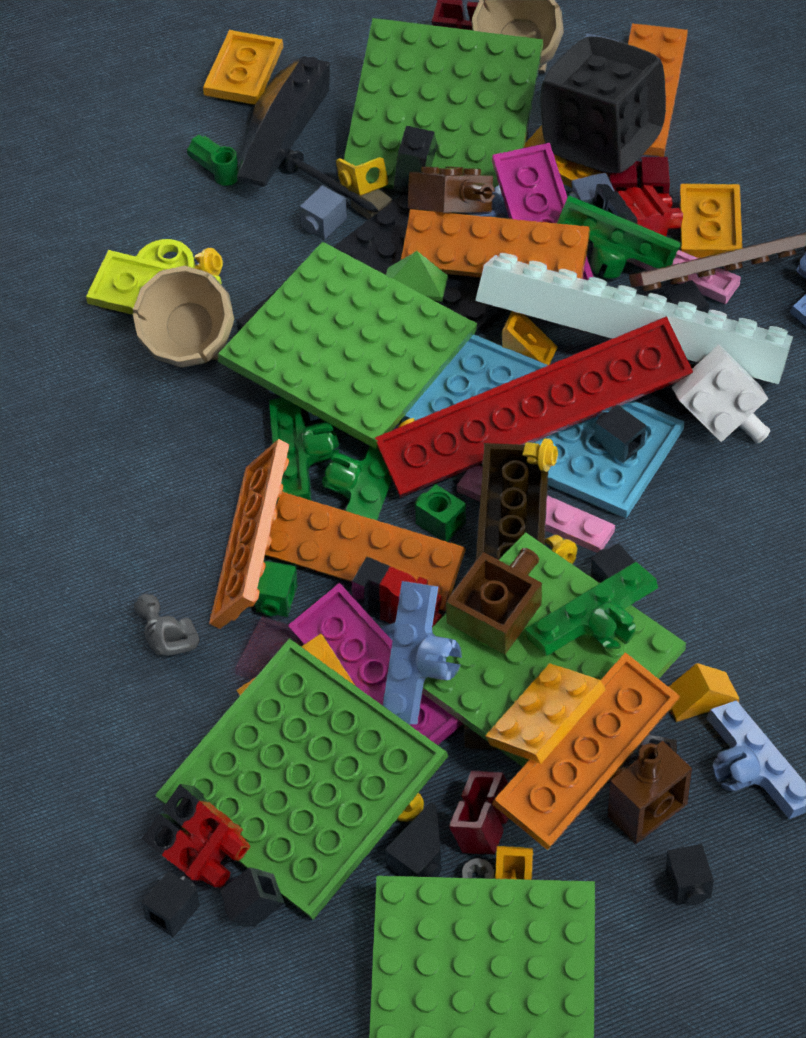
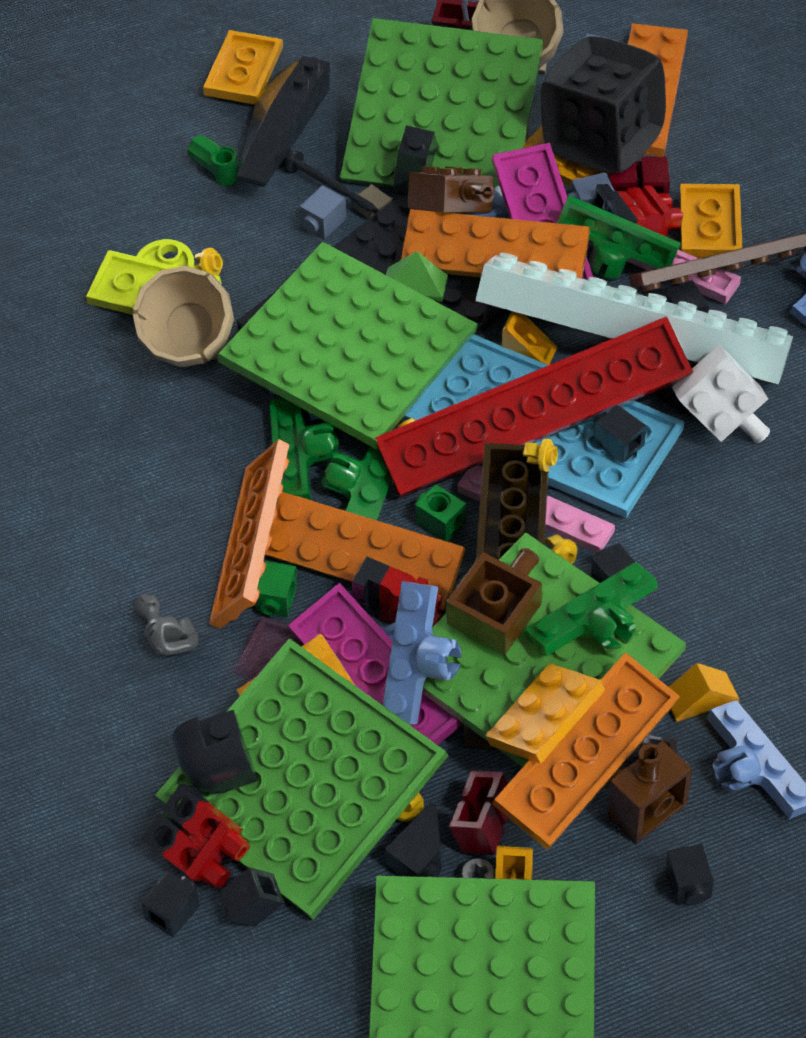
(214, 753): none -> black brick
(354, 176): yellow bracket -> none

